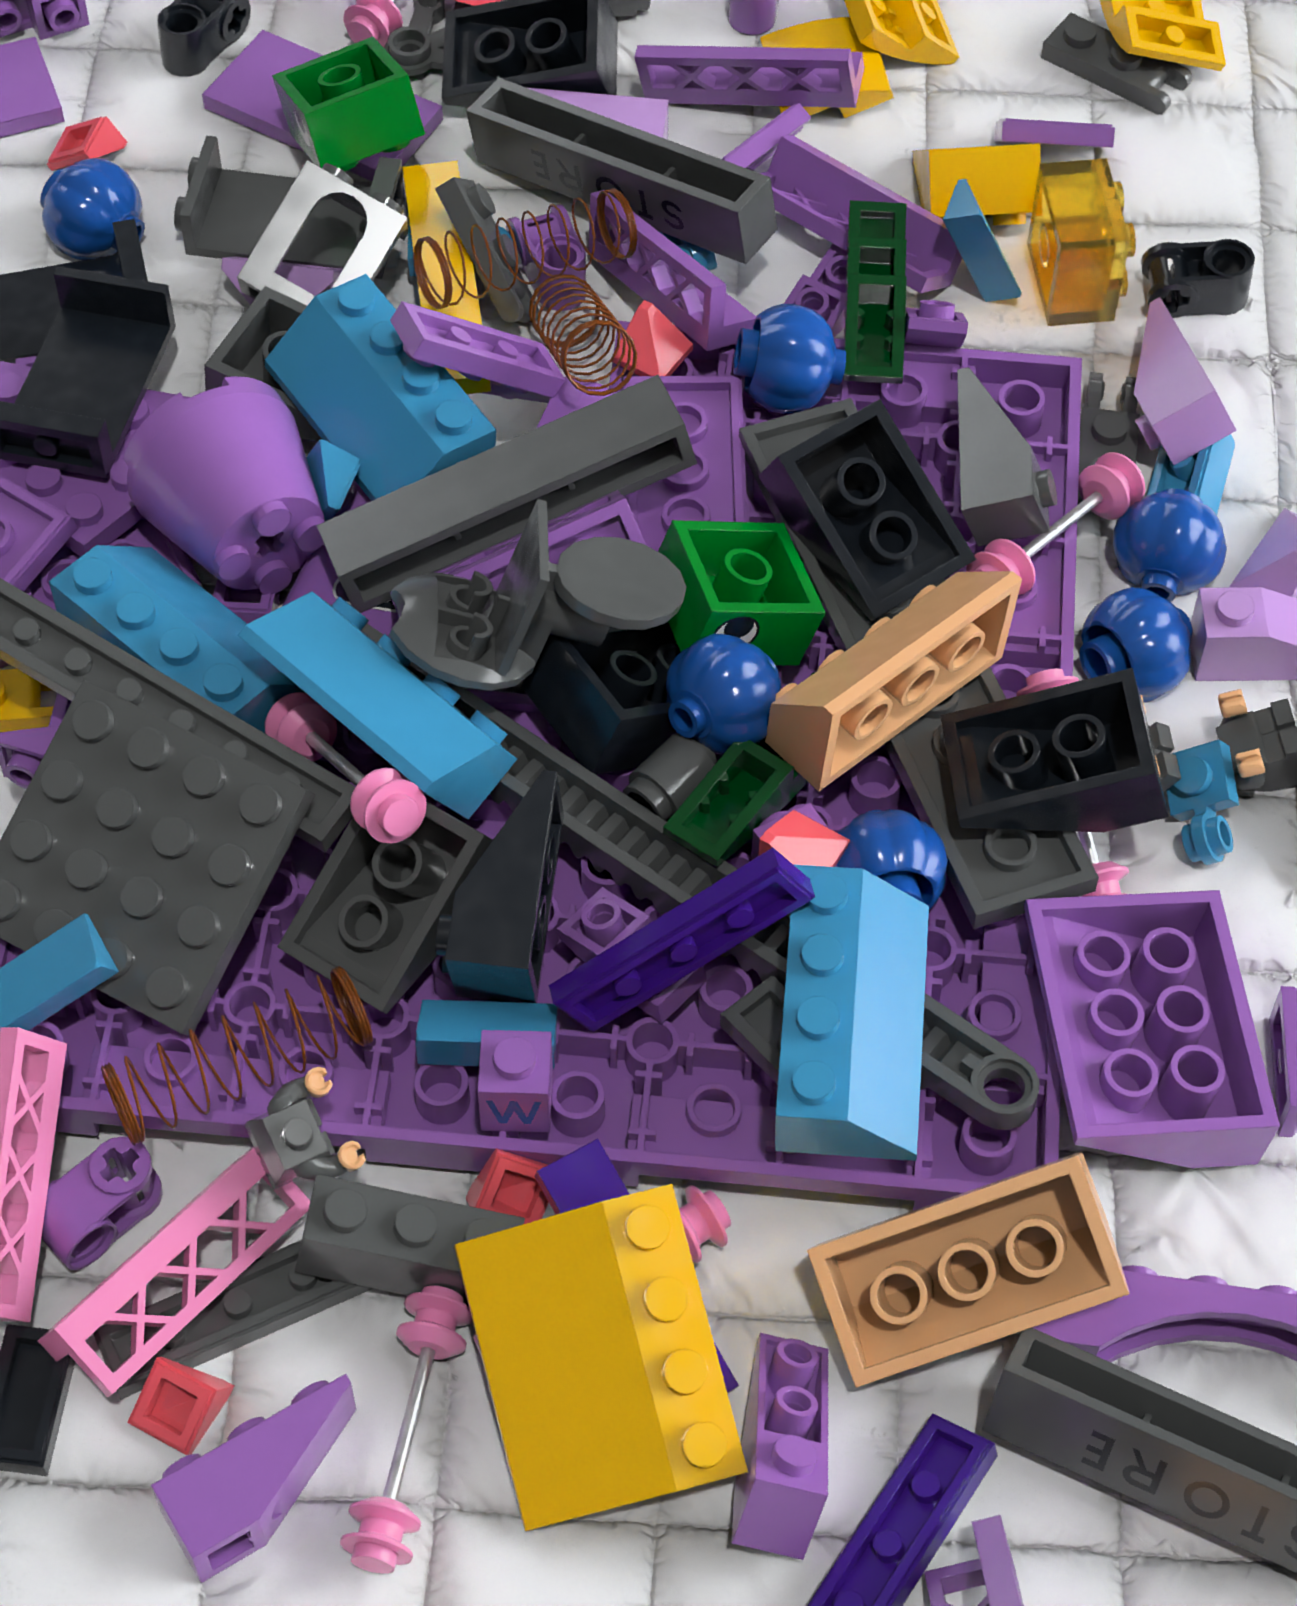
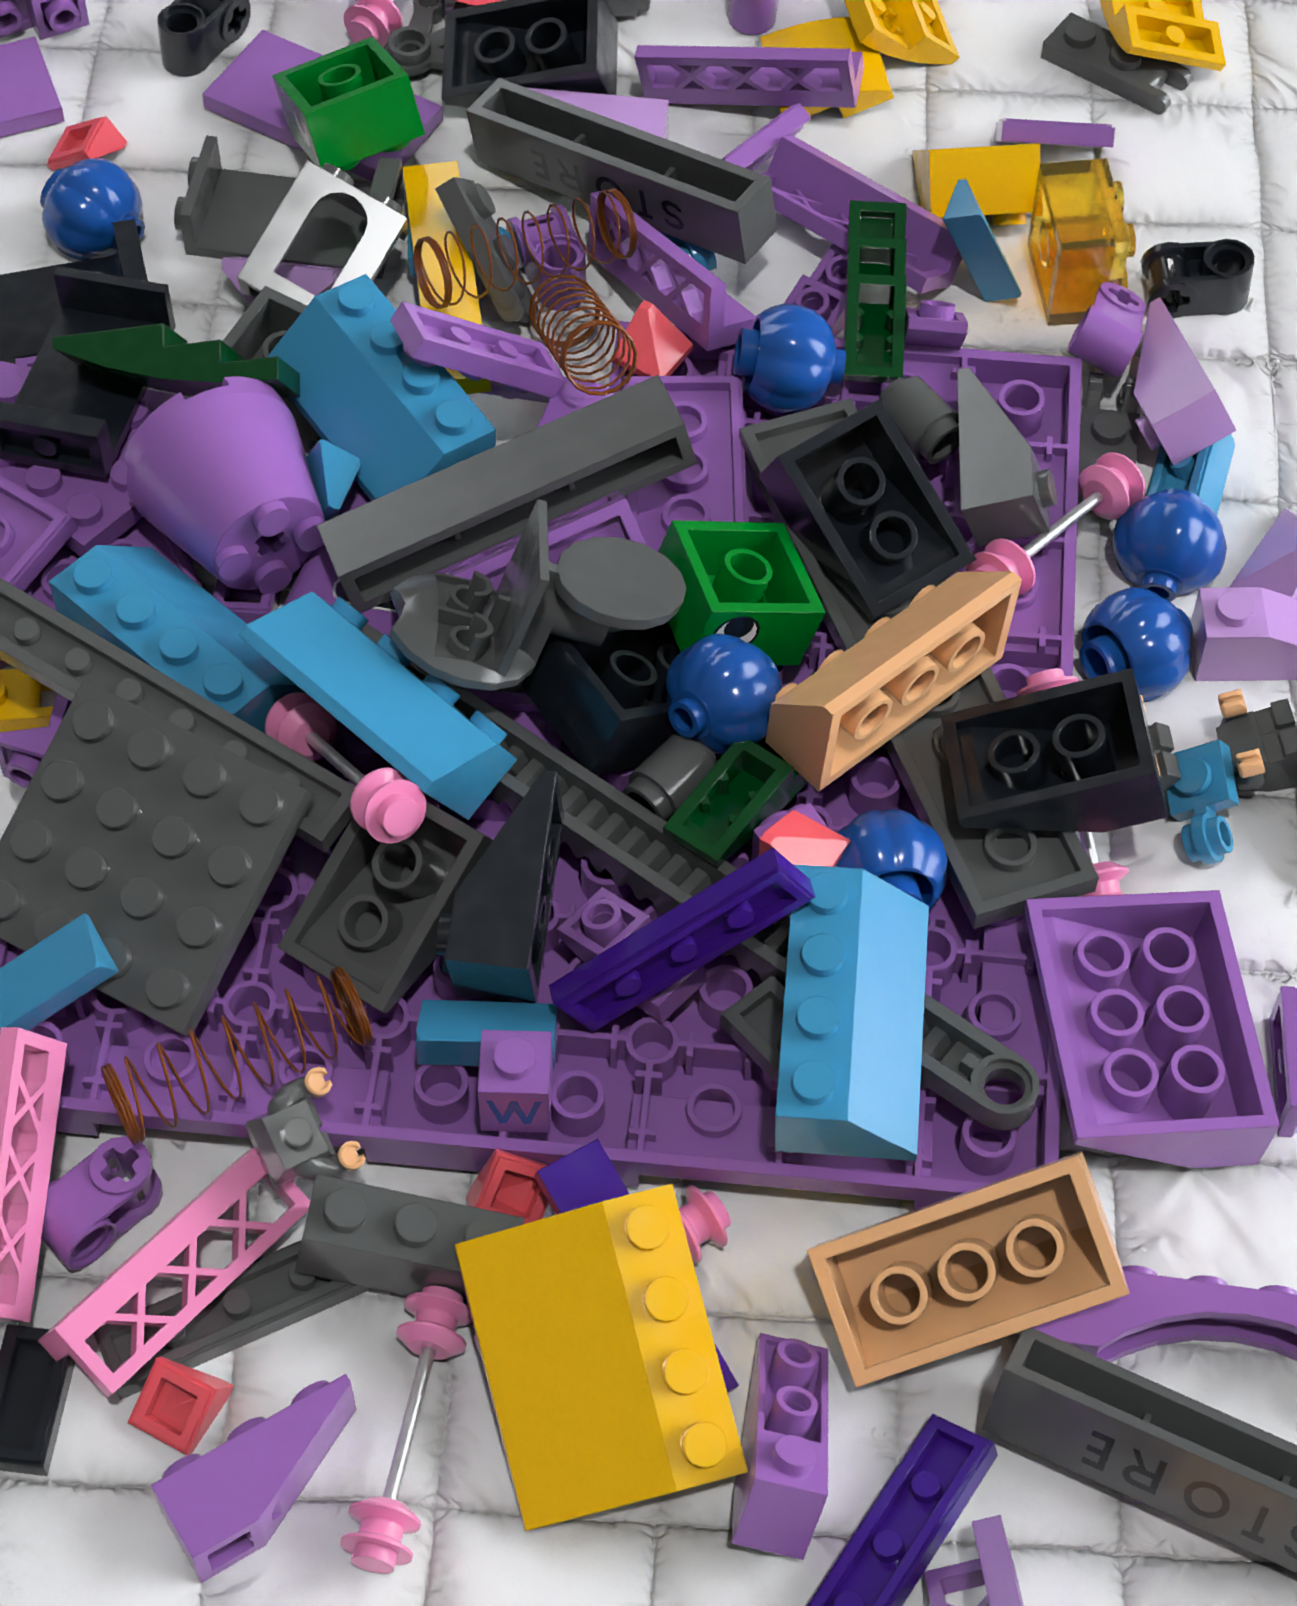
(165, 361): none -> dark green slope
(922, 418): none -> dark grey brick
(1109, 329): none -> medium lavender piece

